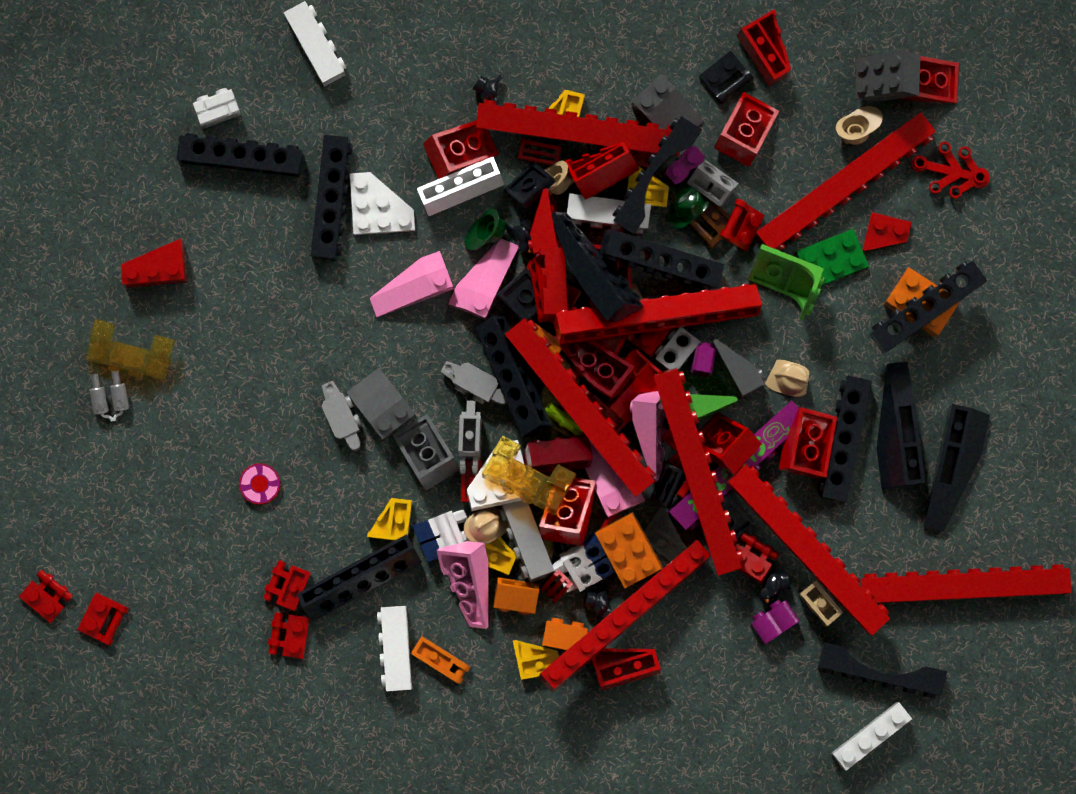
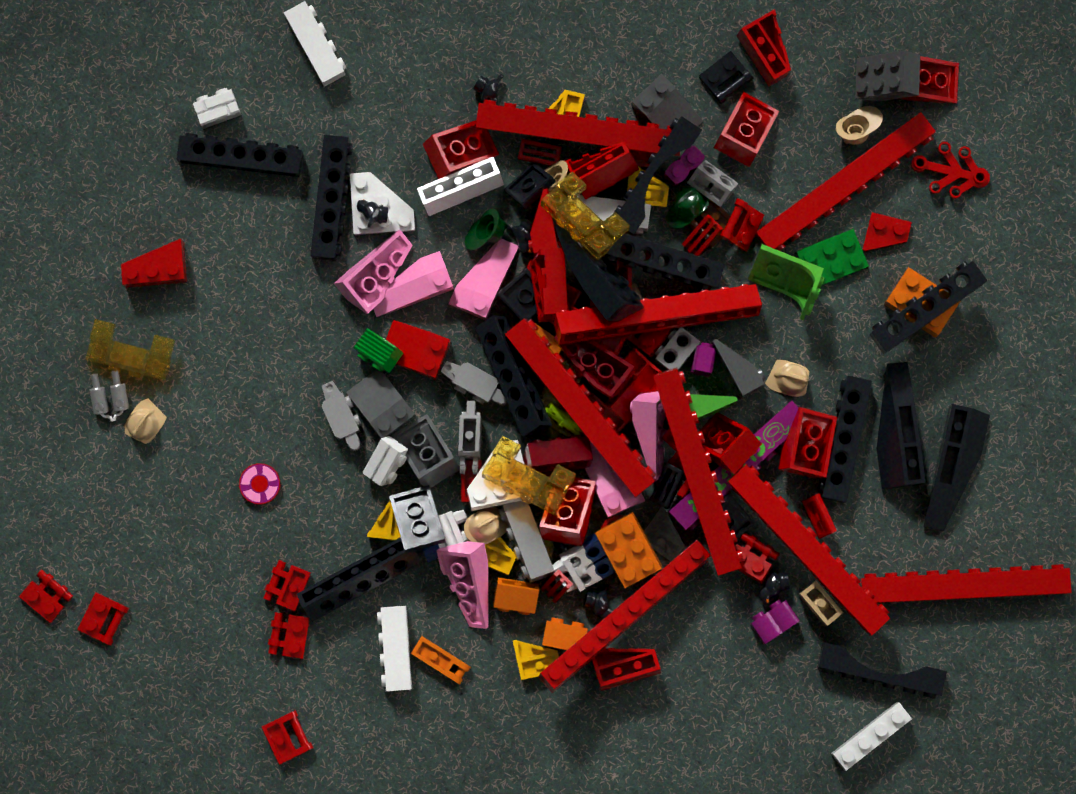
(144, 422): none -> tan piece
(280, 740): none -> red plate
(370, 278): none -> bright pink wedge
(372, 212): none -> black animal
(377, 350): none -> green brick
(385, 461): none -> white brick
(417, 519): none -> plate
(421, 348): none -> red slope
(580, 220): none -> clear yellow bracket
(692, 247): none -> red tile
(819, 516): none -> red tile

